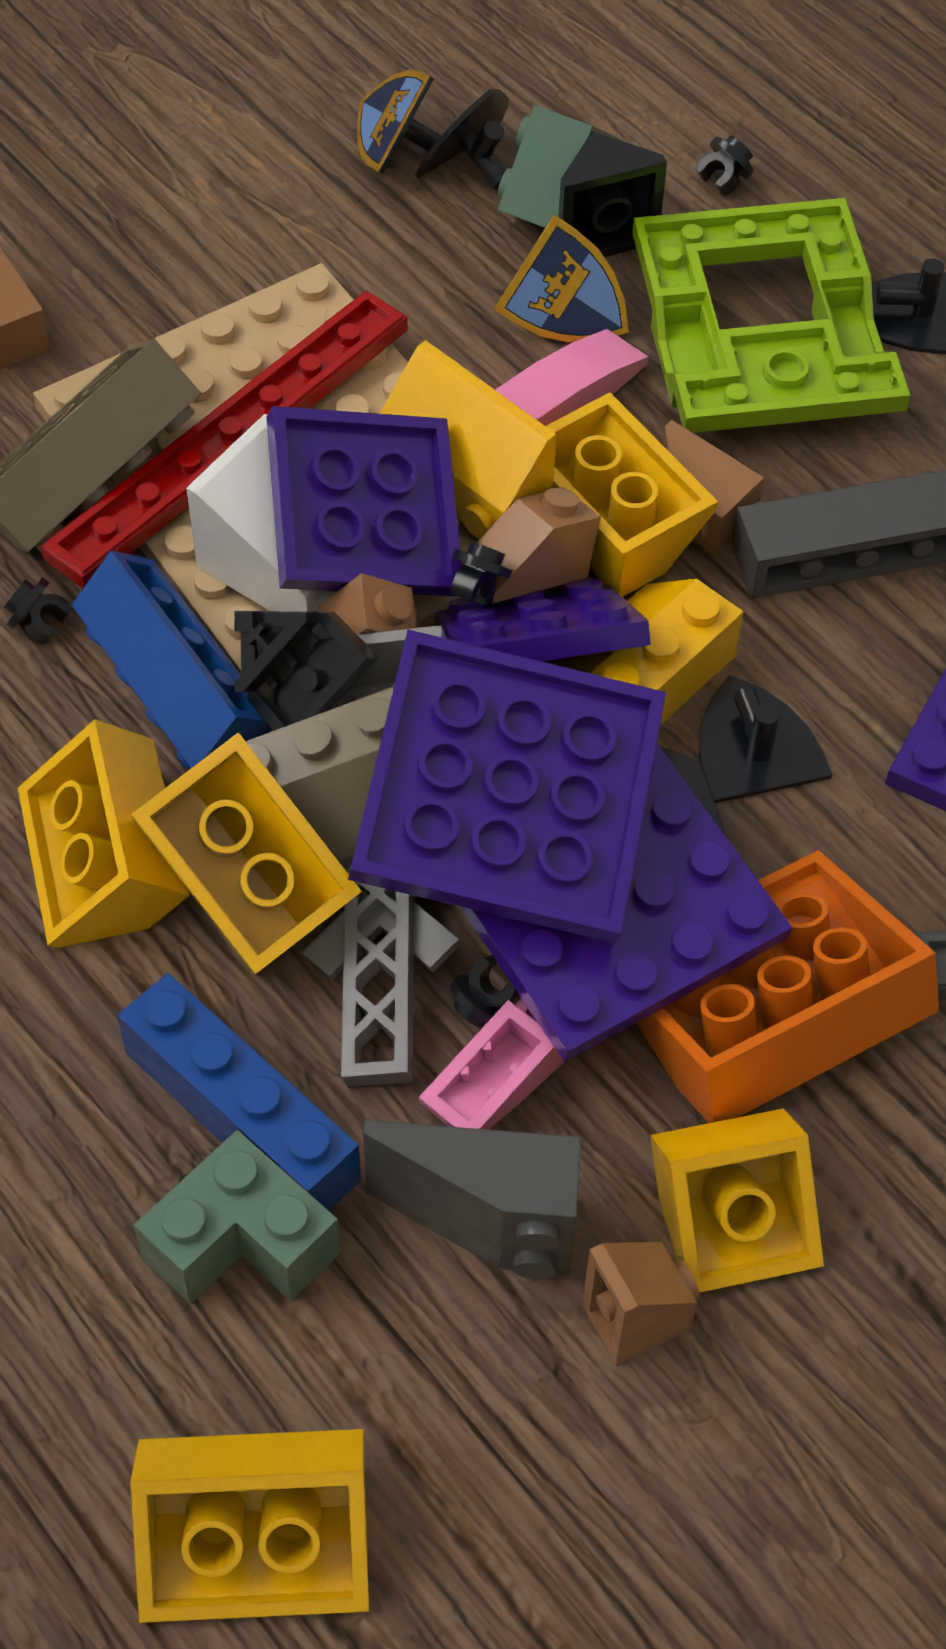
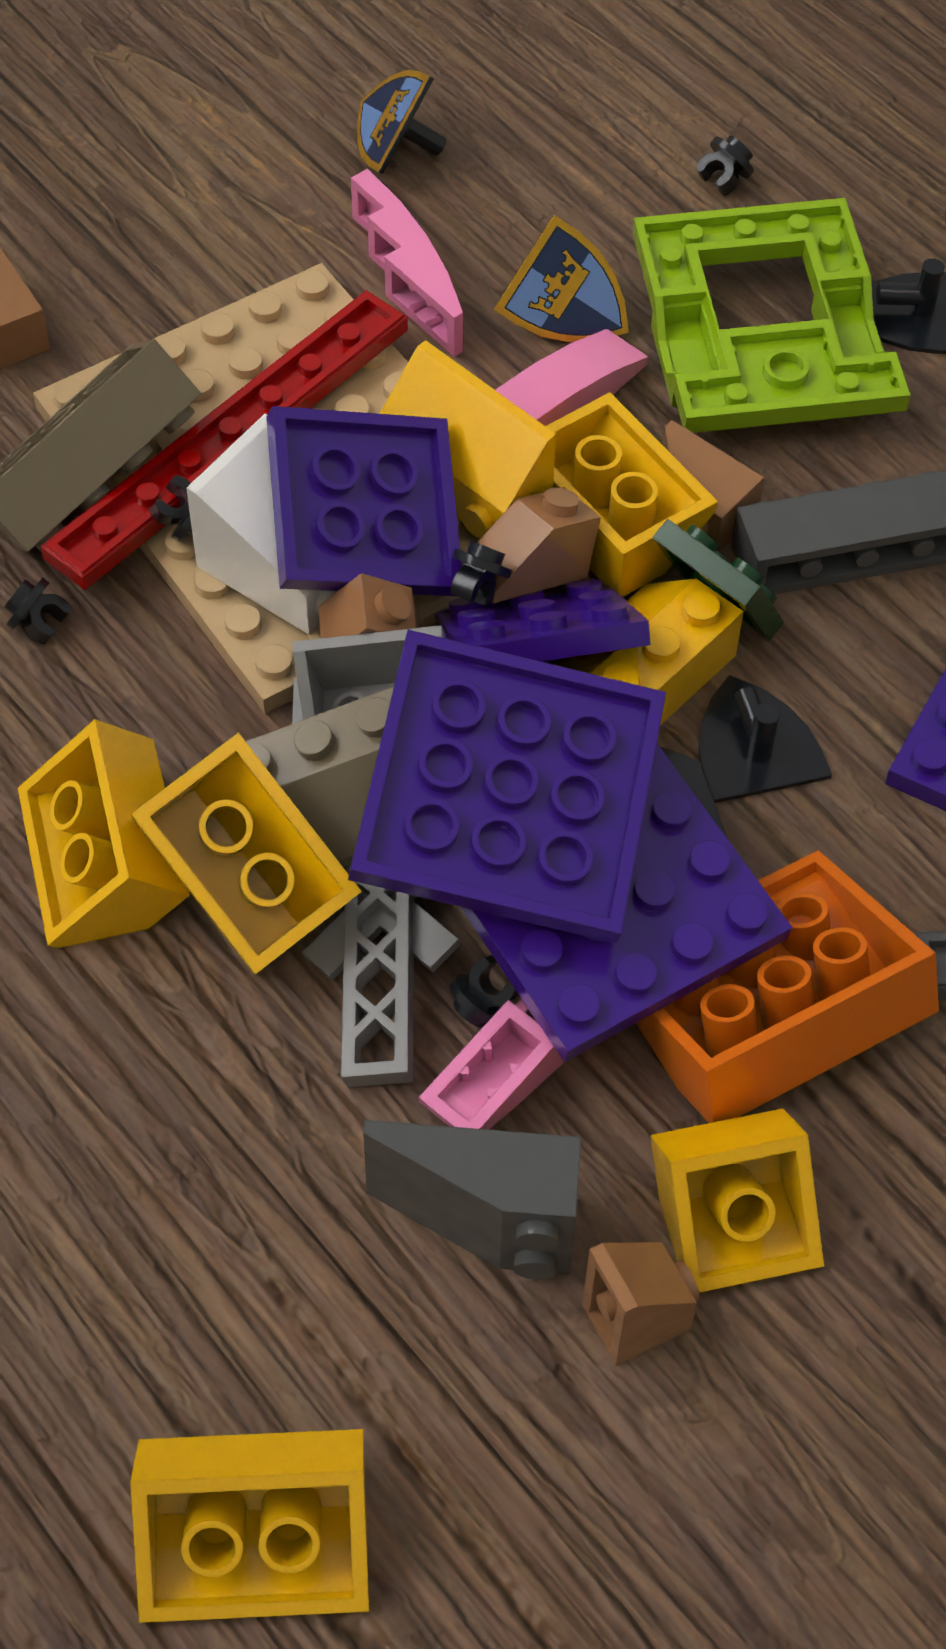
(166, 657): blue brick -> none
(169, 516): none -> black plate
(232, 1209): sand green brick -> none
(236, 1089): blue brick -> none
(297, 662): black slope -> none
(412, 267): none -> bright pink slope
(475, 132): black shield -> none
(545, 152): sand green brick -> none
(609, 188): black slope -> none
(696, 556): none -> dark green plate

